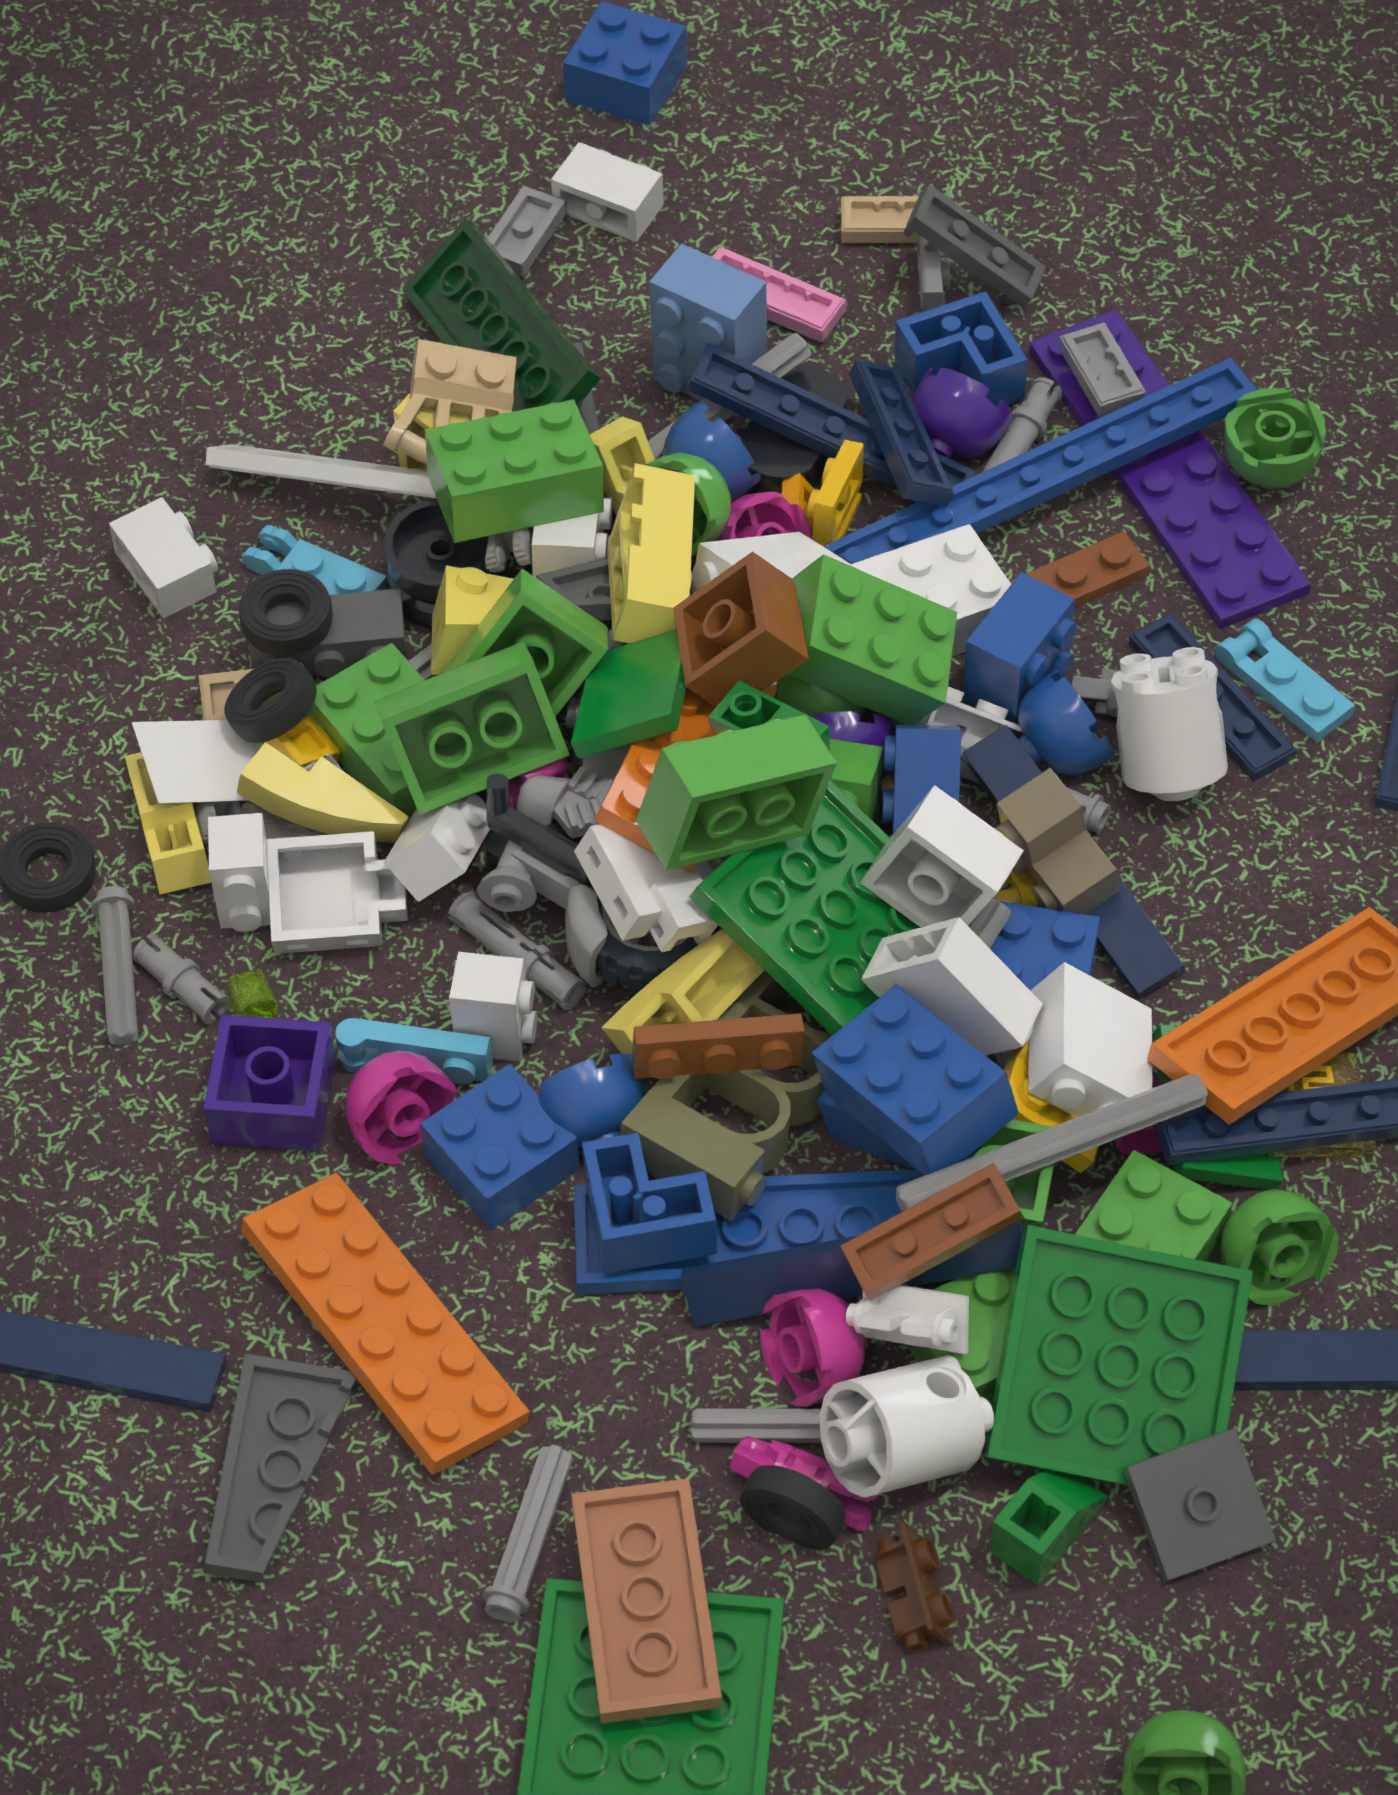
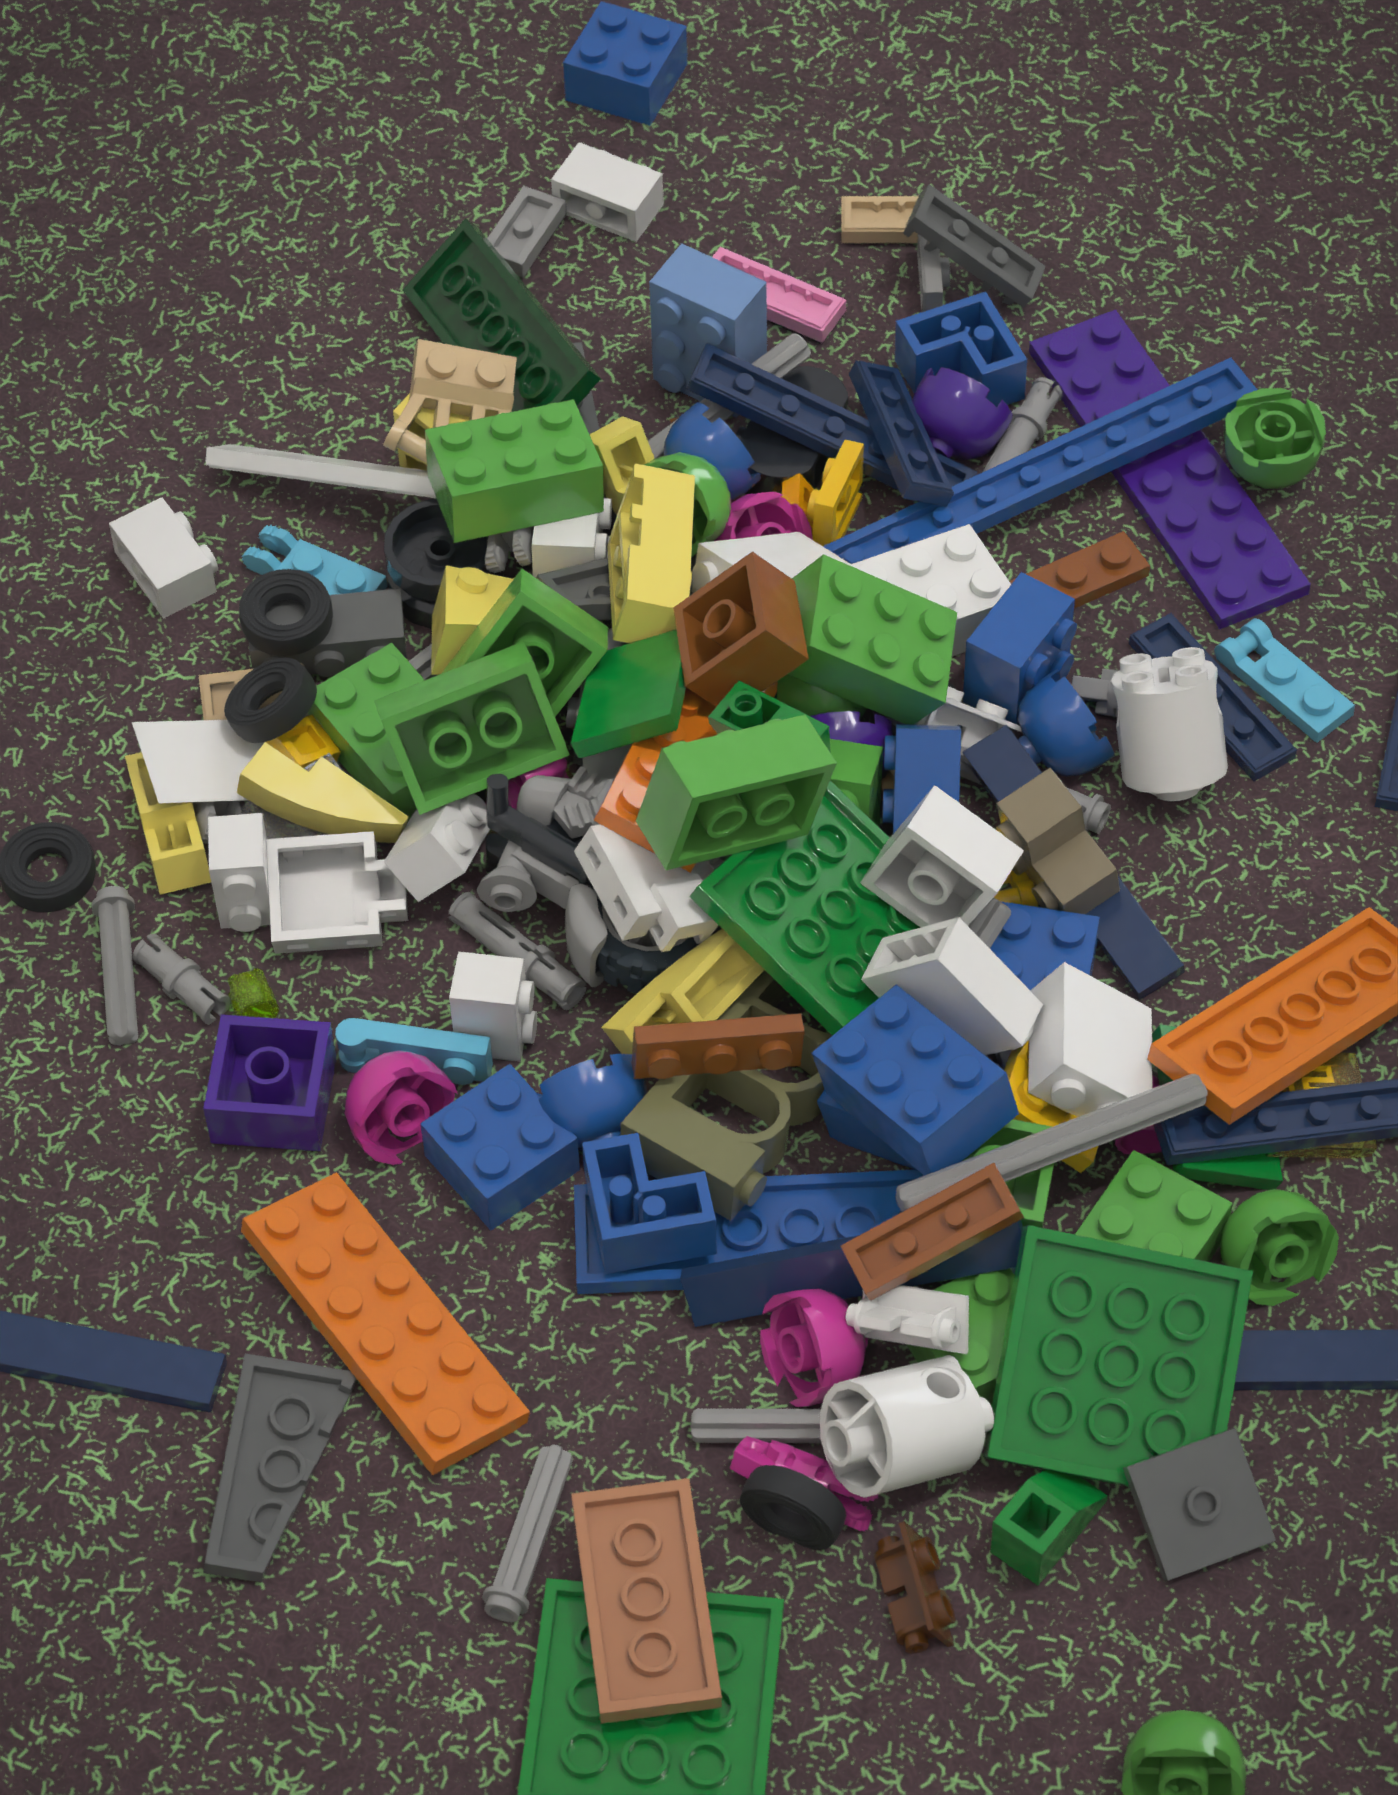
(1101, 368): light grey plate -> none

